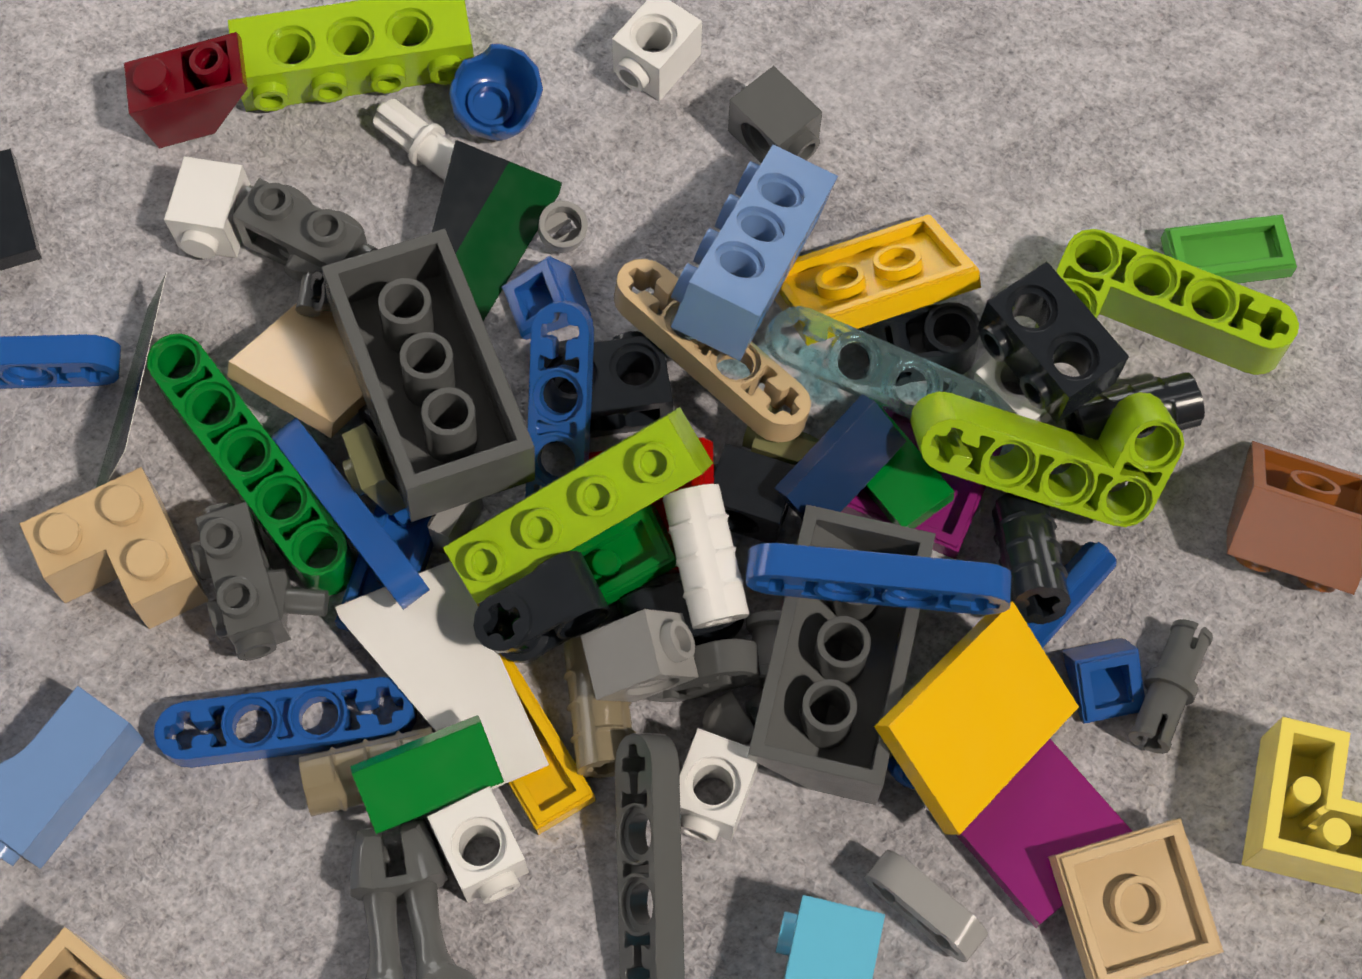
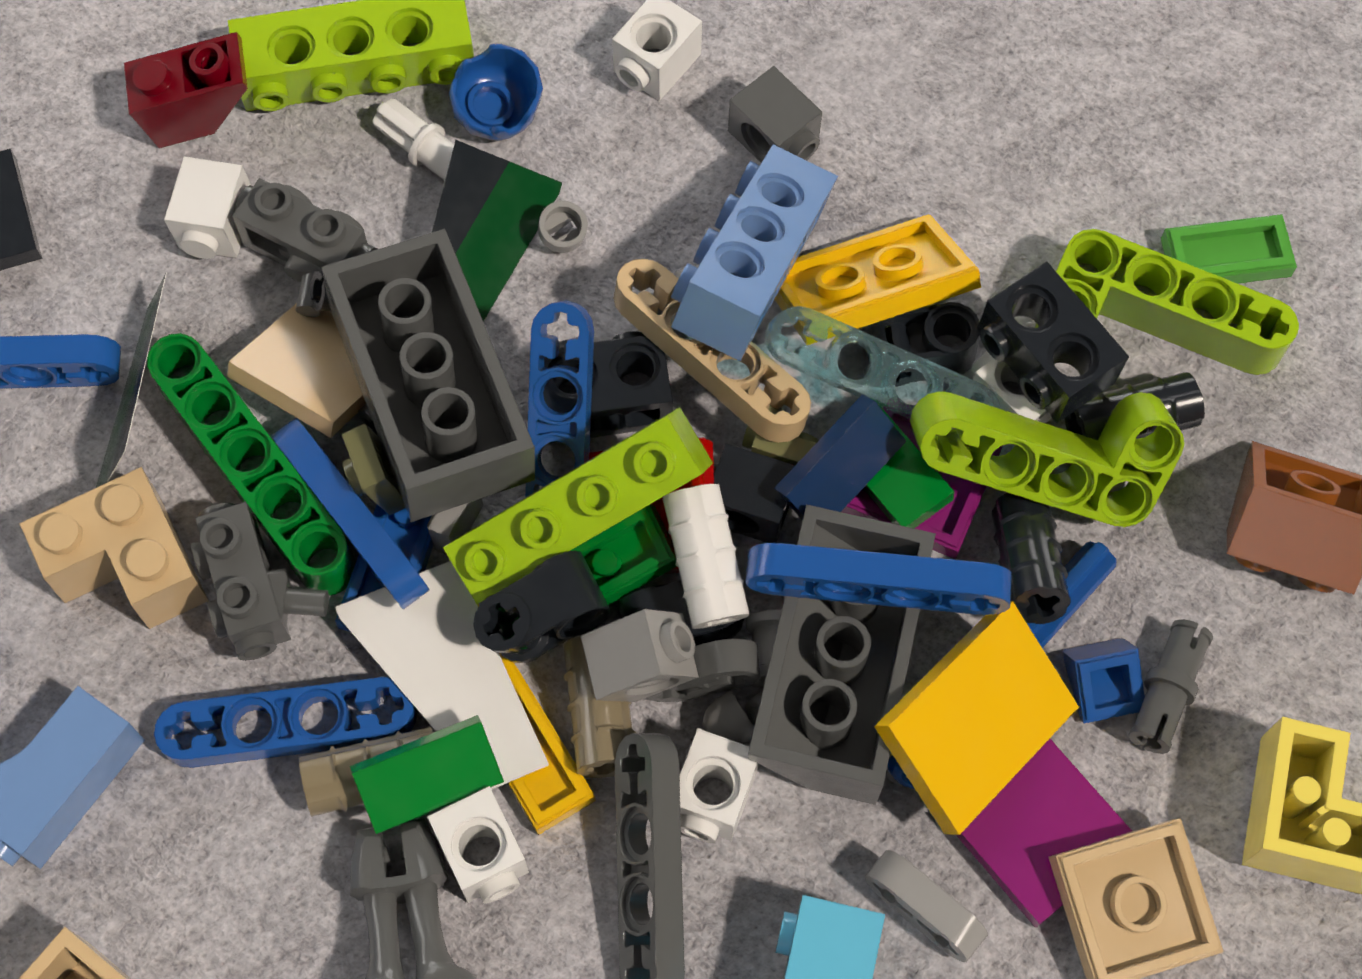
(538, 287): blue slope -> none

